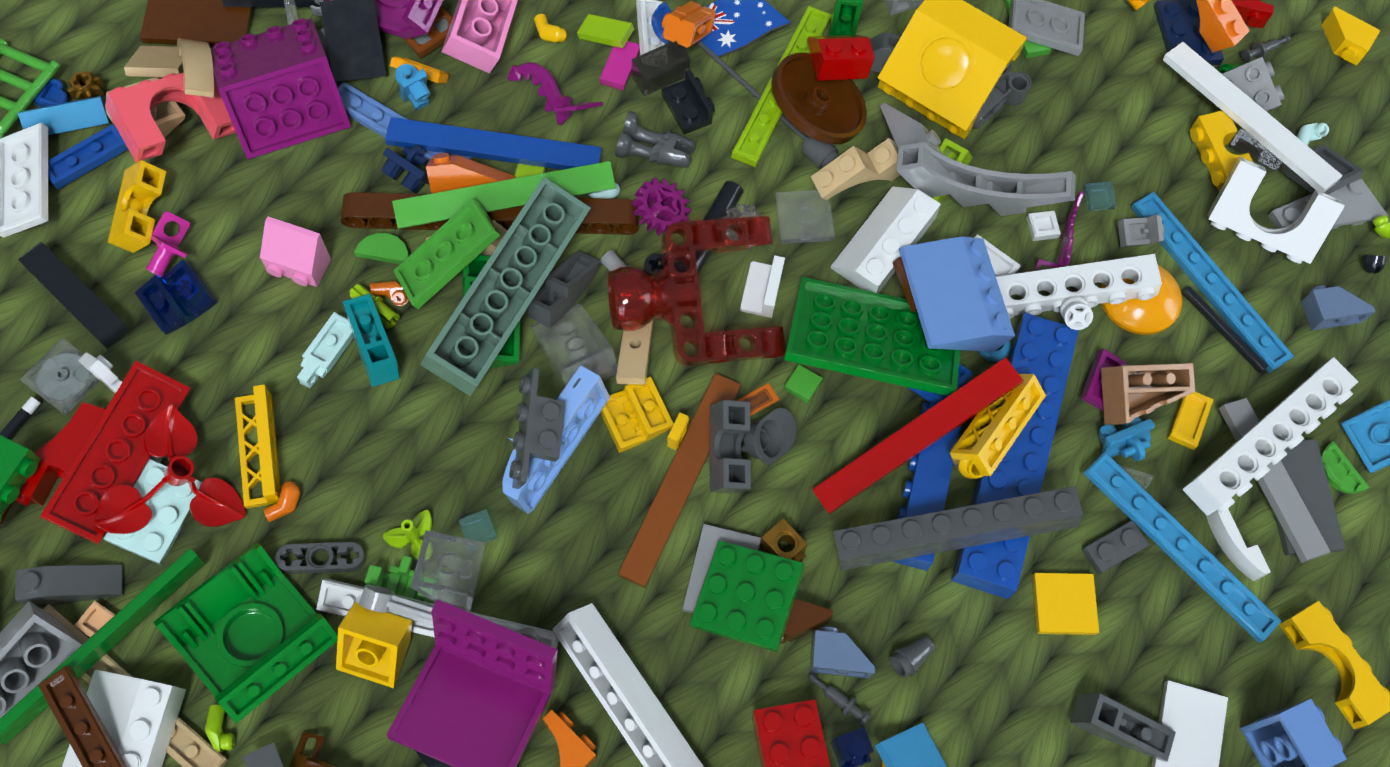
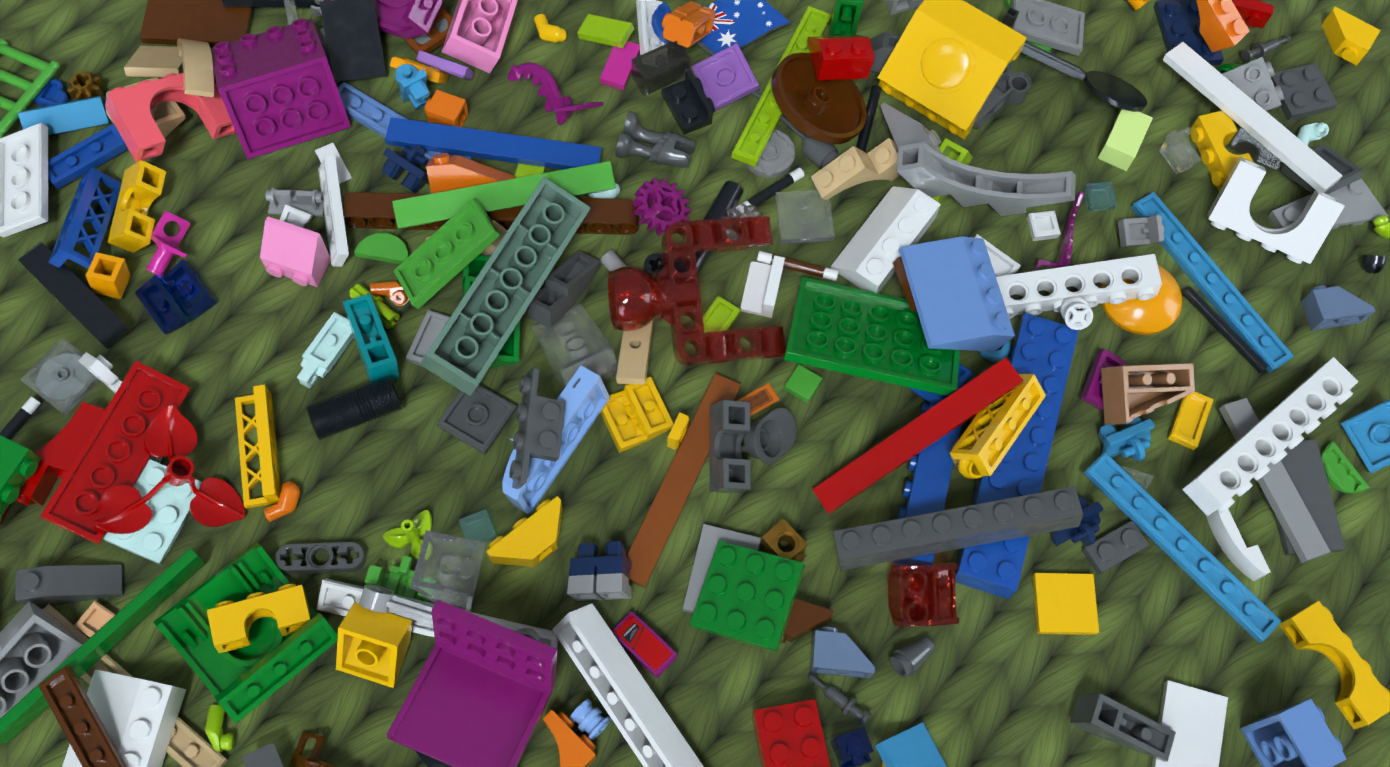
(77, 217): none -> blue fence
(108, 275): none -> light orange brick
(232, 620): none -> yellow arch
(295, 216): none -> white tile
(303, 200): none -> light grey hinge
(330, 150): none -> white sticker
(333, 211): none -> white tile
(343, 412): none -> black piece
(426, 335): none -> light grey tile
(445, 65): none -> medium lavender tile
(446, 109): none -> orange brick
(477, 418): none -> dark grey tile
(531, 538): none -> yellow slope
(589, 719): none -> light blue bush
(599, 576): none -> hips
(644, 644): none -> slope
(720, 315): none -> lime tile
(726, 77): none -> medium lavender tile
(776, 158): none -> light grey tile
(778, 186): none -> black bar
(800, 266): none -> reddish brown bar
(871, 110): none -> black bar
(922, 594): none -> clear red slope
(1086, 529): none -> dark blue hips
(1102, 84): none -> black piece
(1125, 138): none -> yellowish green panel
(1179, 151): none -> clear bracket
(1304, 92): none -> dark grey plate

